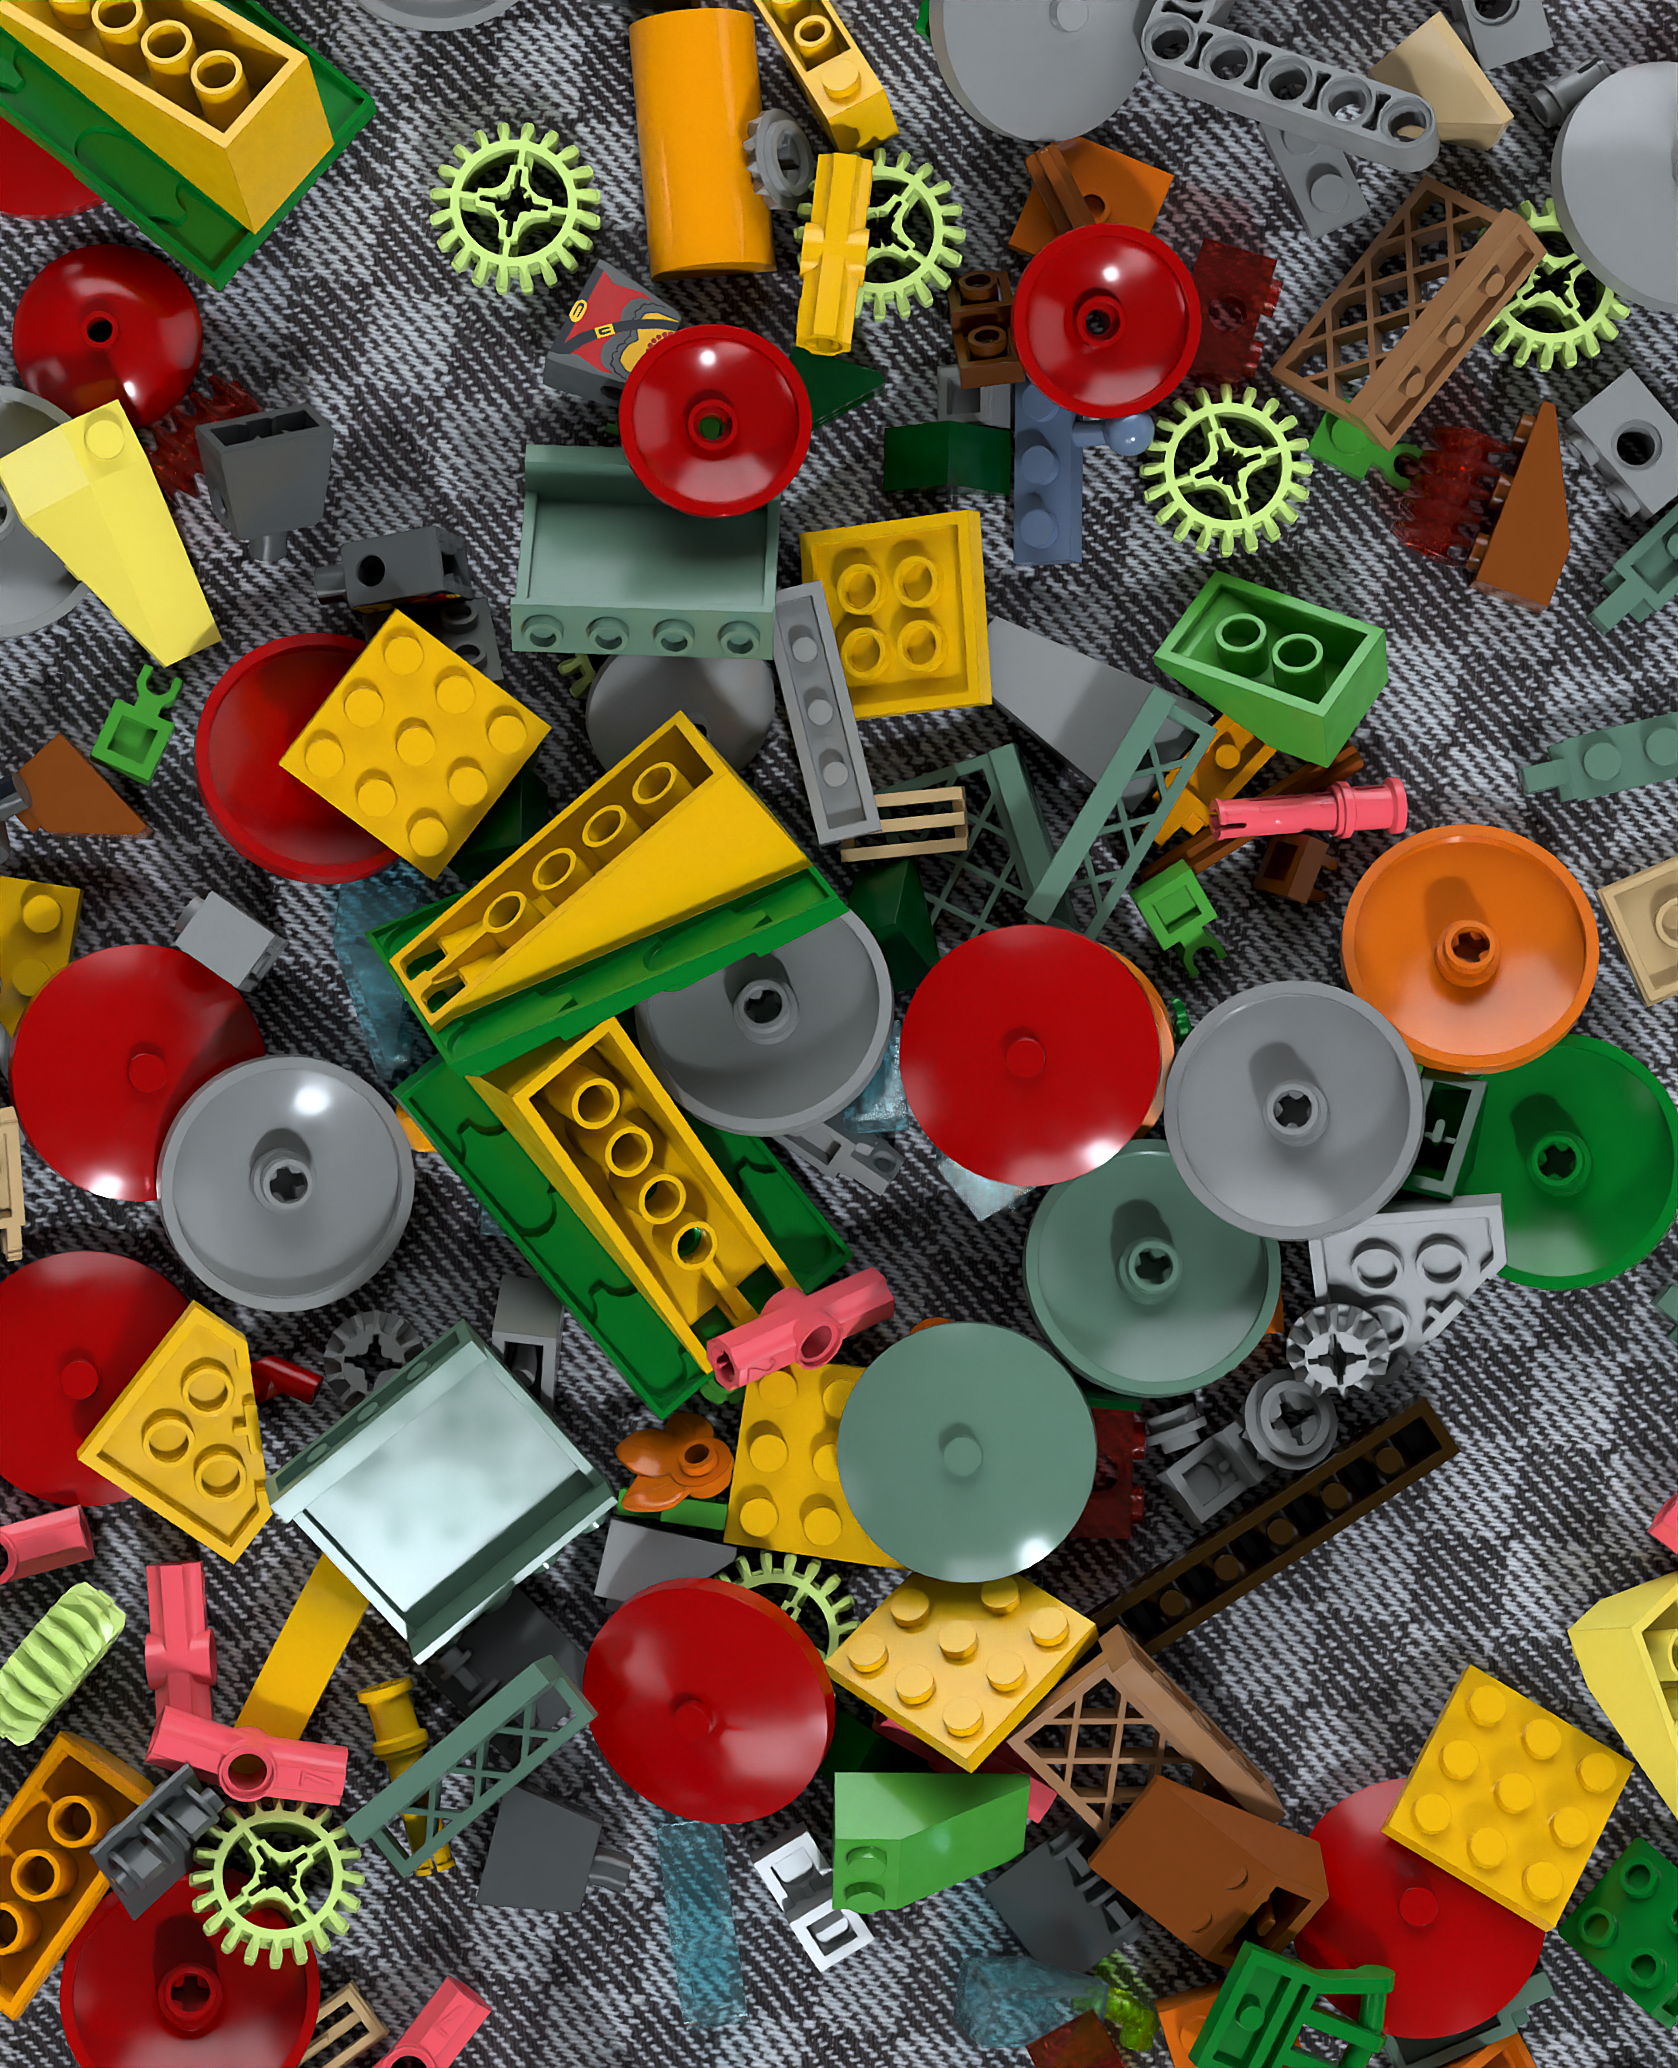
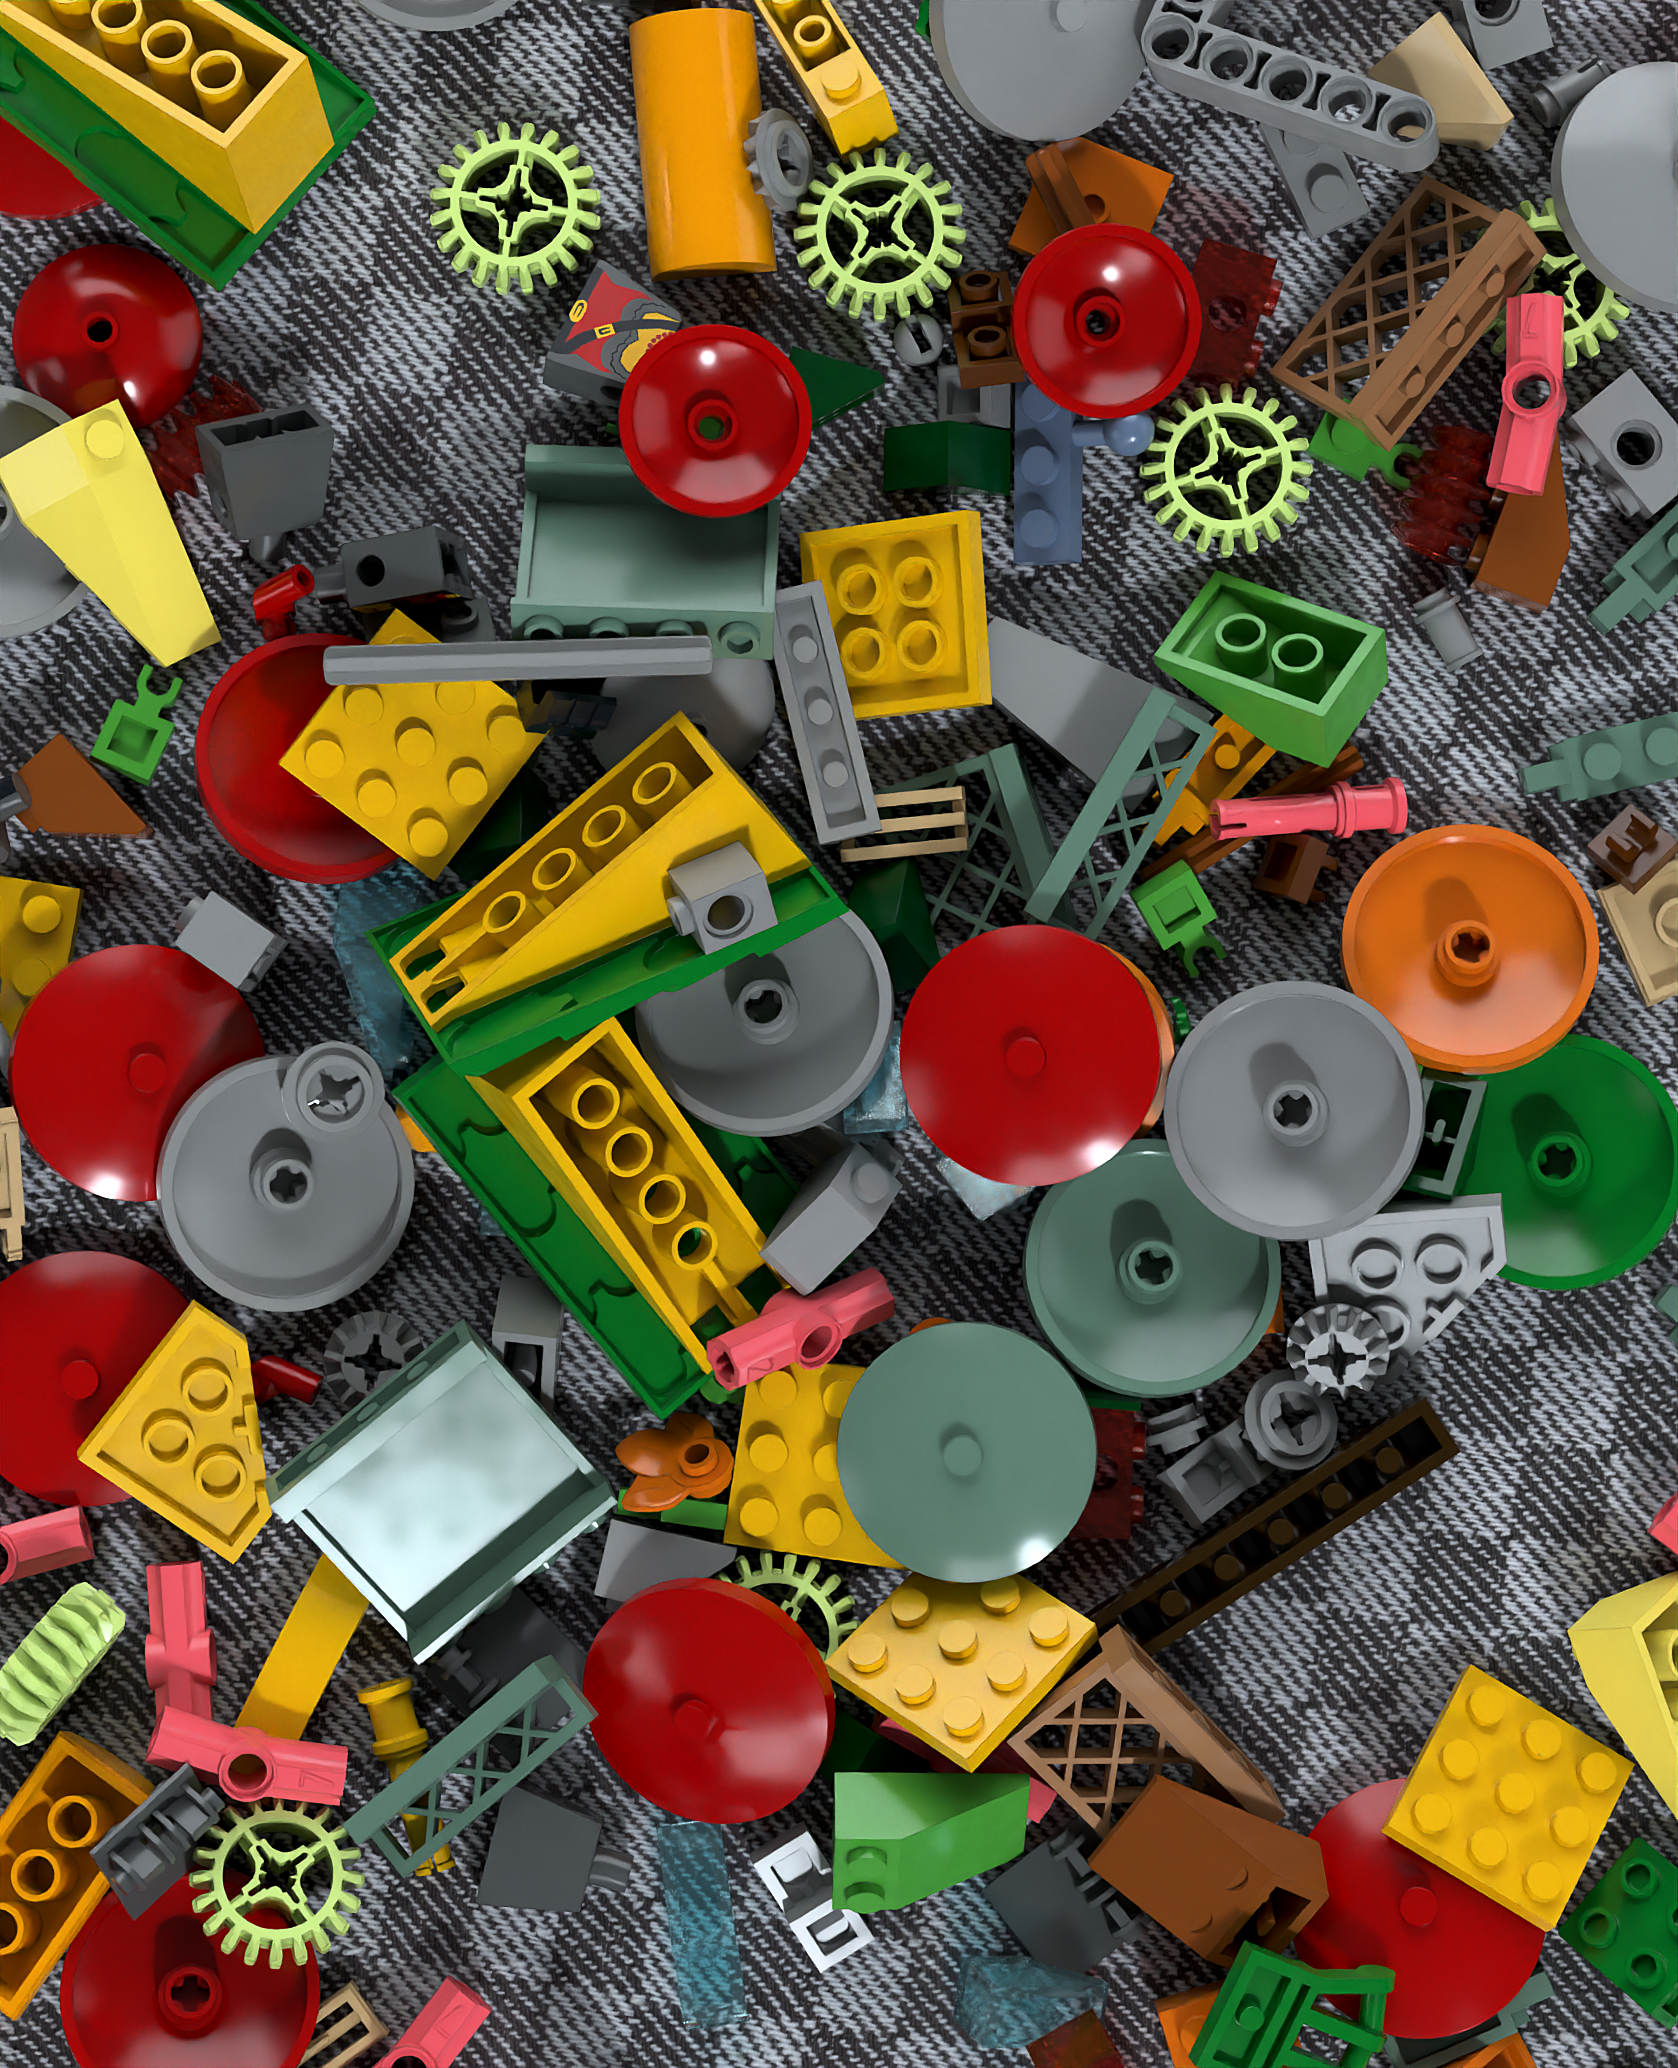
(276, 598): none -> red arm
(361, 1097): none -> light grey gear
(518, 660): none -> light grey axle
(564, 706): none -> black hand
(742, 896): none -> light grey brick
(829, 1217): none -> light grey slope
(834, 254): yellow piece -> none
(906, 346): none -> light grey hinge
(1137, 2019): clear neon green arm -> none
(1447, 628): none -> light grey pin
(1532, 354): none -> coral piece
(1632, 848): none -> reddish brown tile

